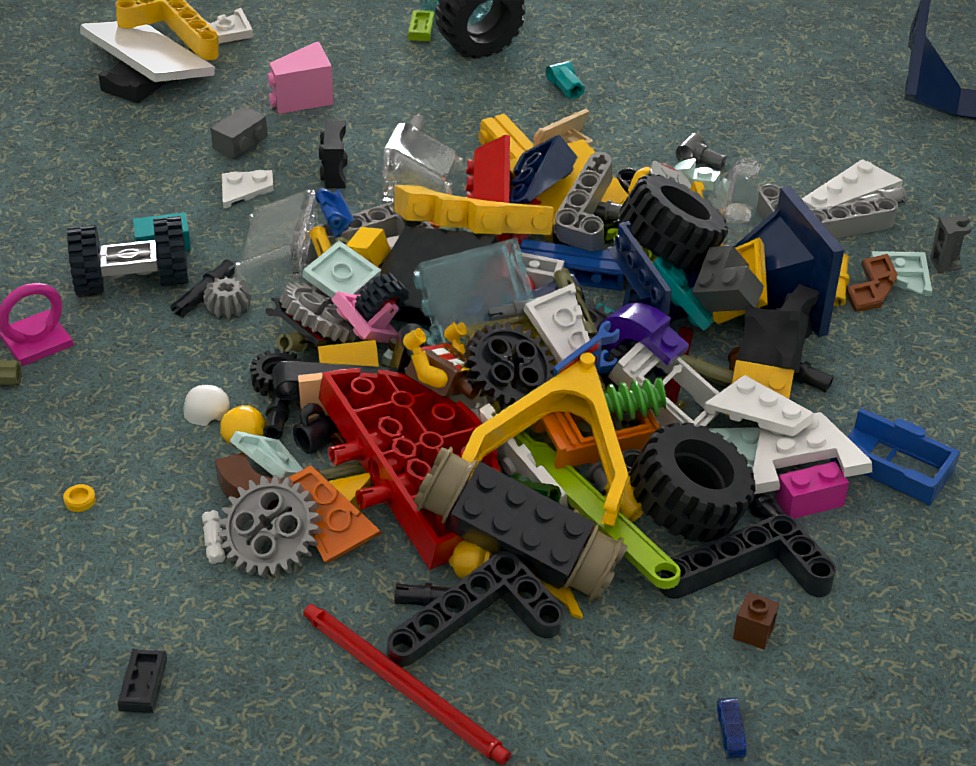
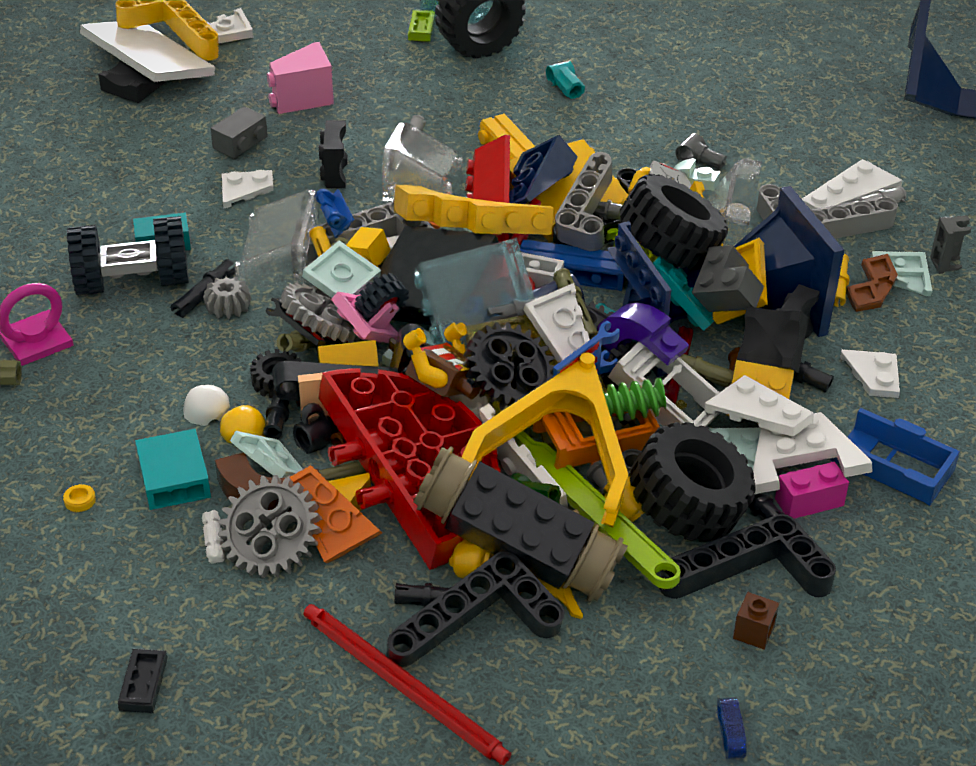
(173, 469): none -> teal brick
(567, 128): tan bracket -> none
(875, 371): none -> white wing

